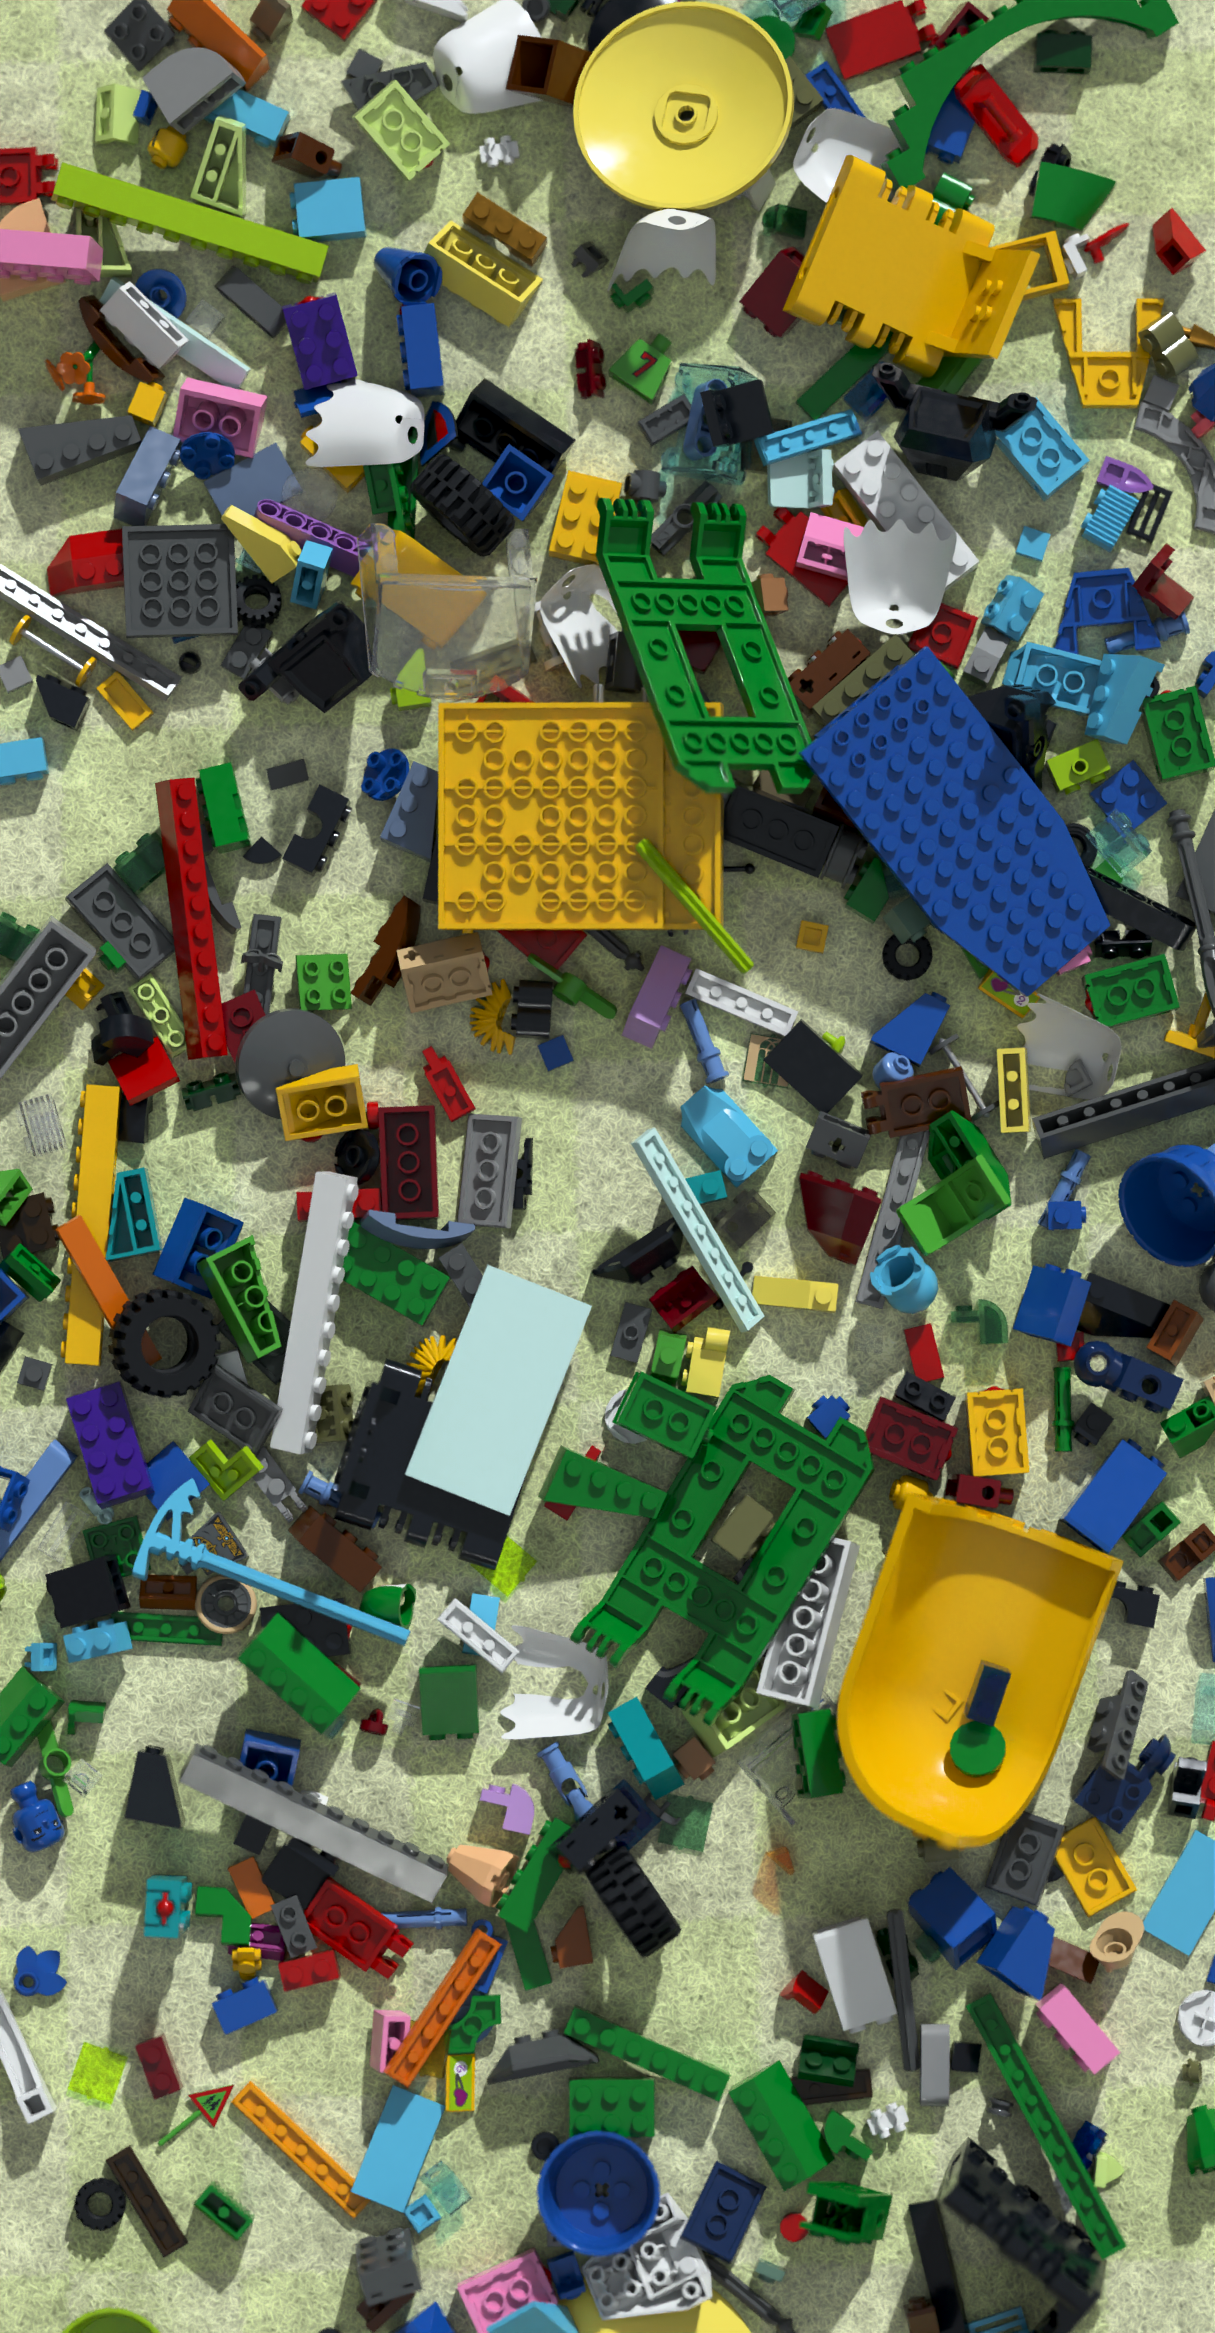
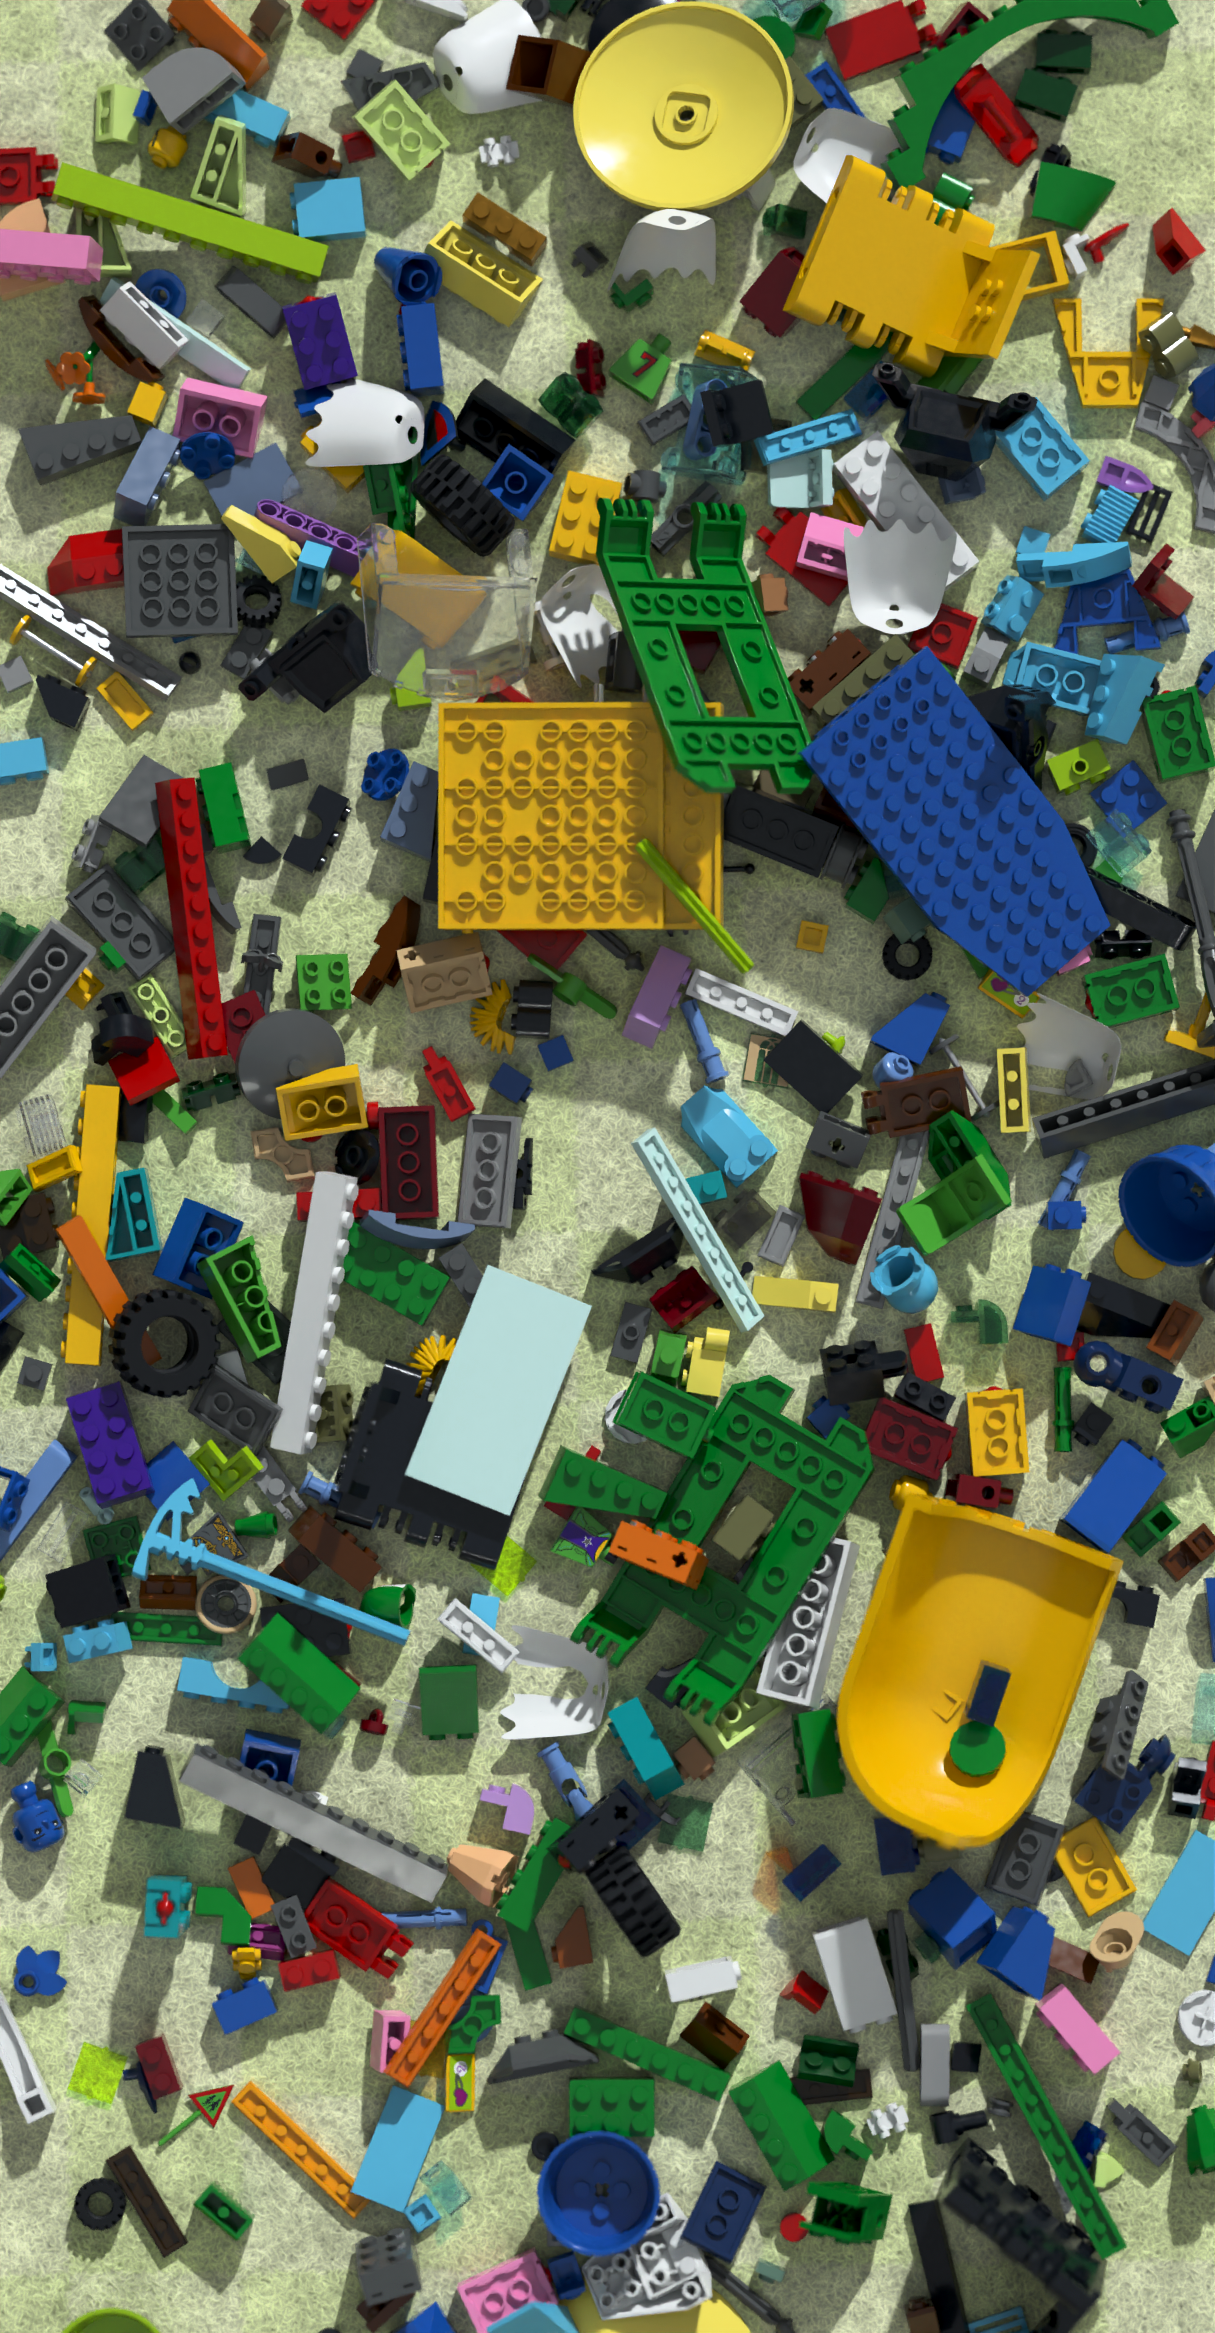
(54, 1168): none -> yellow tile
(85, 852): none -> light grey hinge
(134, 806): none -> dark grey tile
(138, 2073): none -> dark blue bar
(174, 1111): none -> bright green piece
(199, 1678): none -> medium azure arch
(259, 1525): none -> green cone
(271, 1146): none -> tan tile
(295, 1567): none -> reddish brown slope
(358, 146): none -> red tile
(511, 1084): none -> dark blue brick
(571, 404): none -> clear green brick
(584, 1540): none -> torso
(659, 1553): none -> orange piece
(702, 1978): none -> white window
(714, 2036): none -> reddish brown panel
(723, 351): none -> yellow hinge
(781, 1235): none -> light grey tile
(811, 1872): none -> clear blue bracket
(858, 1371): none -> black brick
(895, 1847): none -> clear blue bracket
(949, 2125): none -> black pin
(963, 490): none -> sand blue bracket
(1045, 94): none -> dark green brick
(1081, 565): none -> medium azure slope
(1134, 1259): none -> yellow tile
(1142, 2132): none -> dark grey hinge

